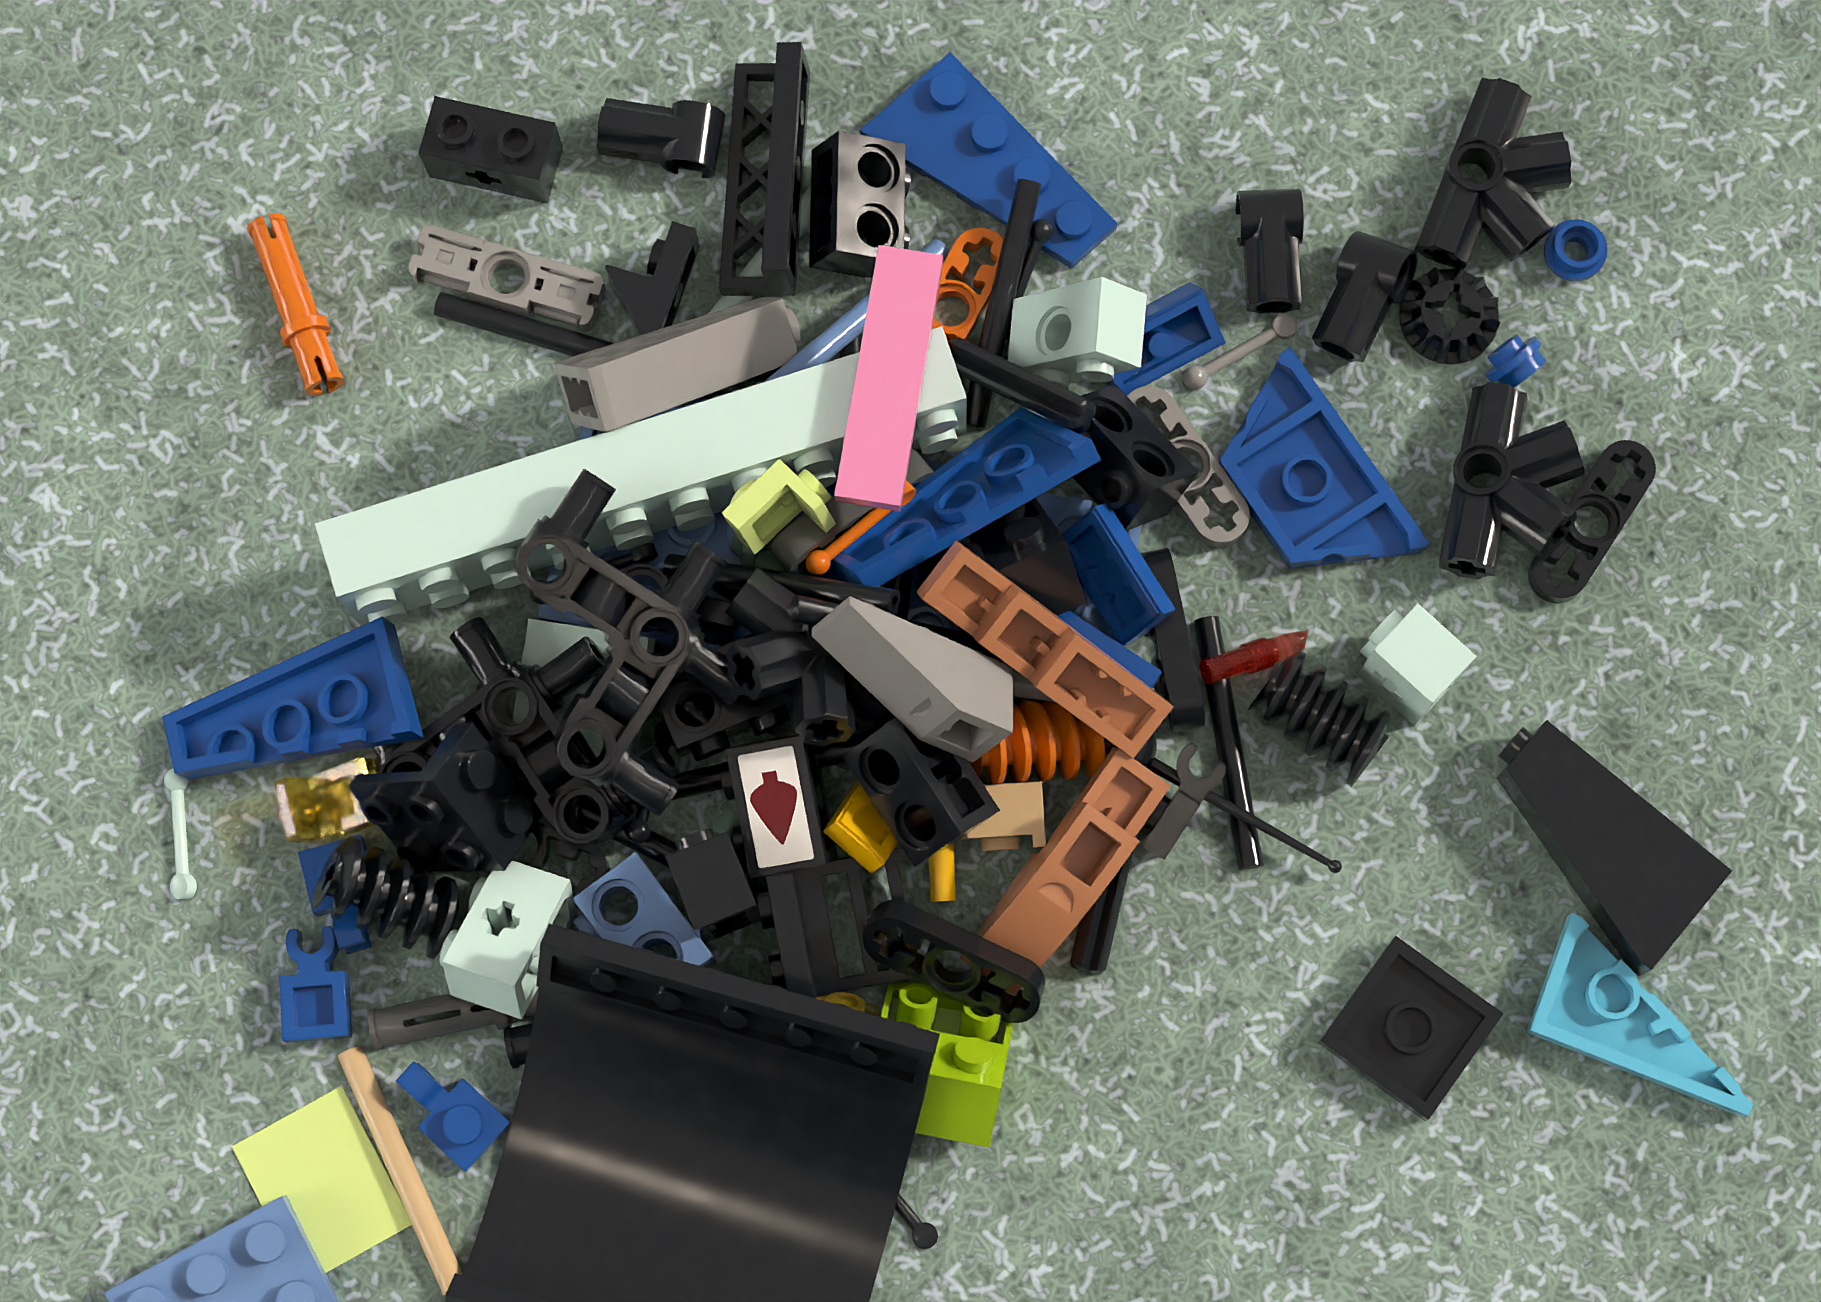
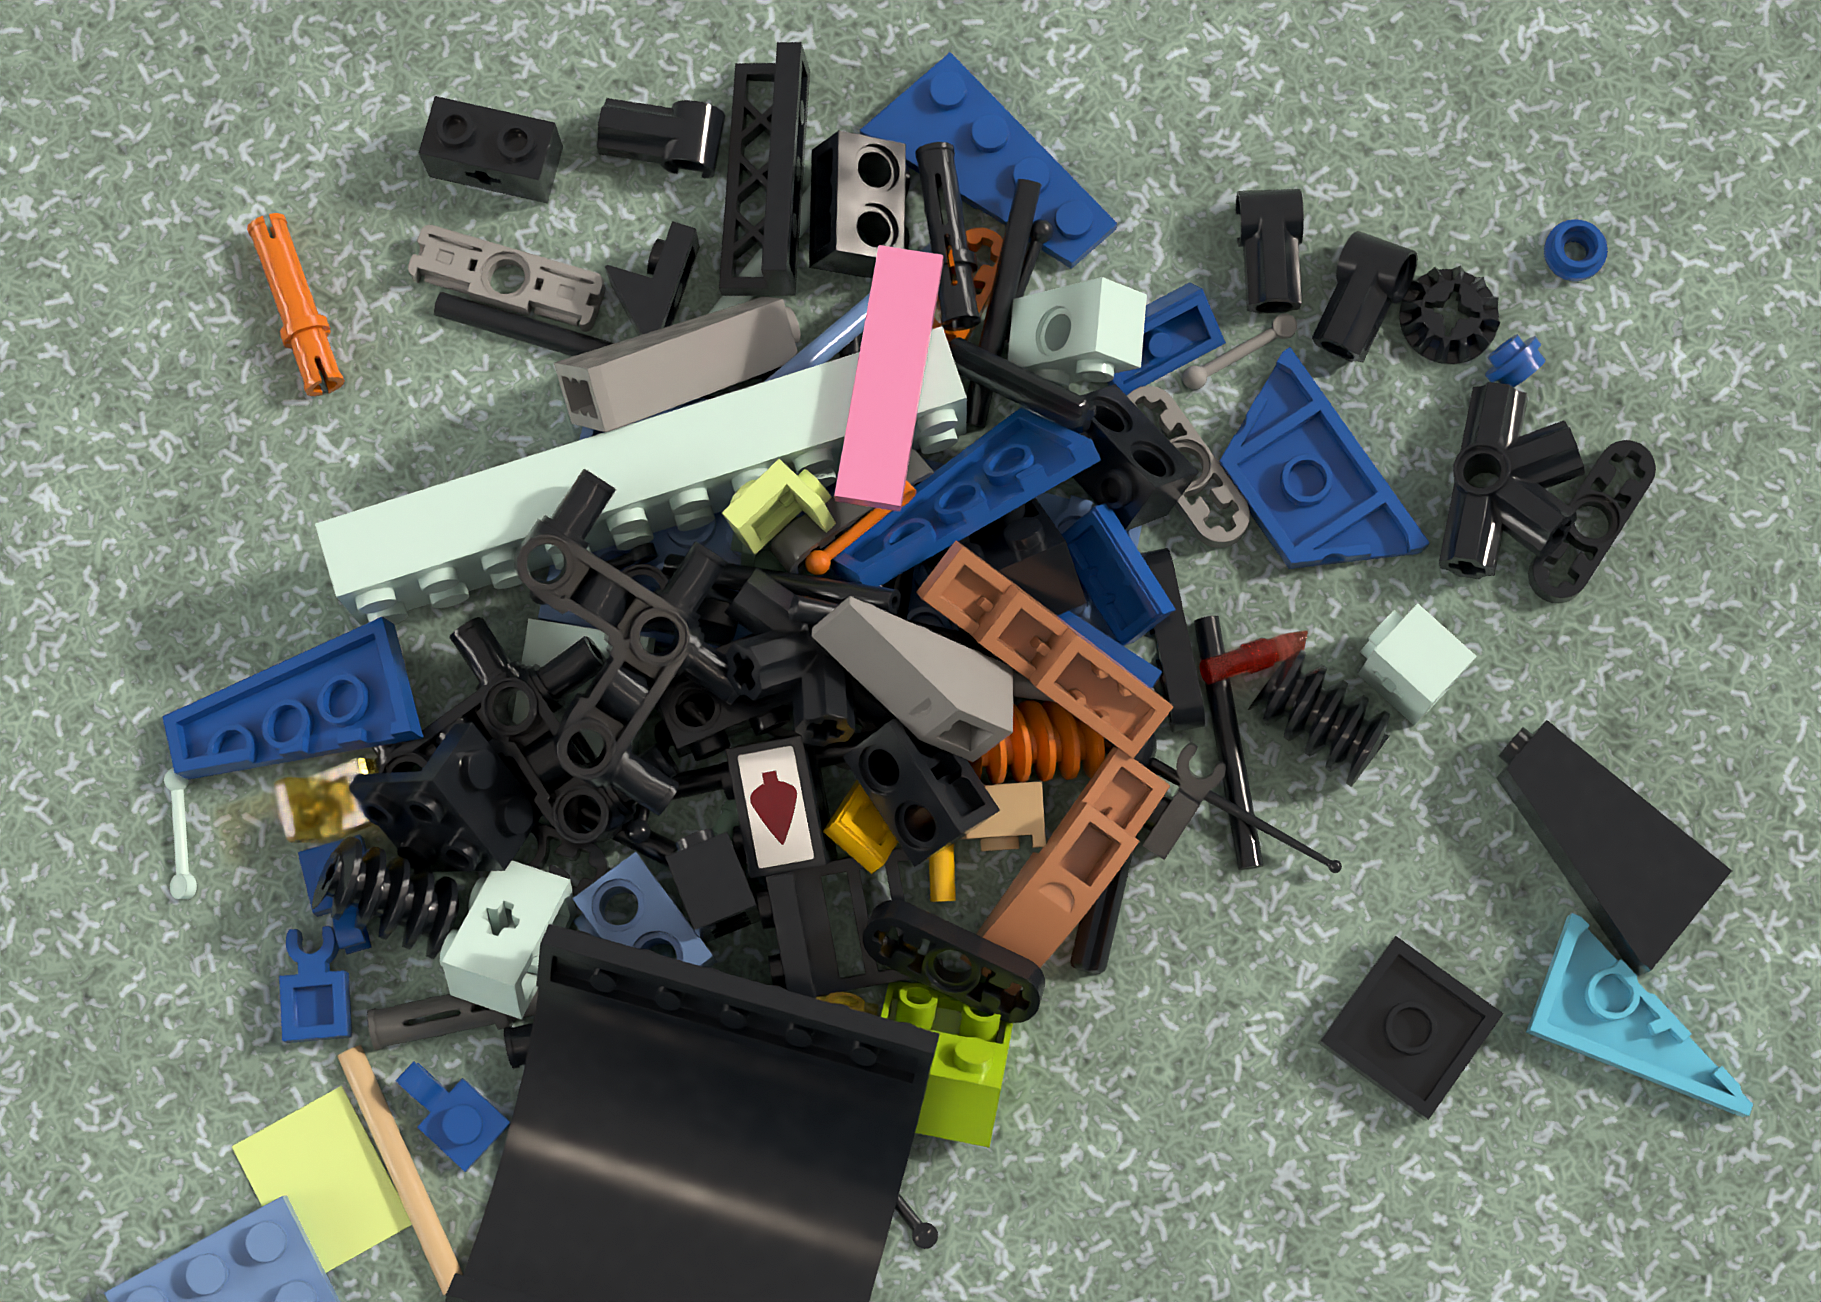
(938, 171): none -> black pin
(1513, 172): black piece -> none

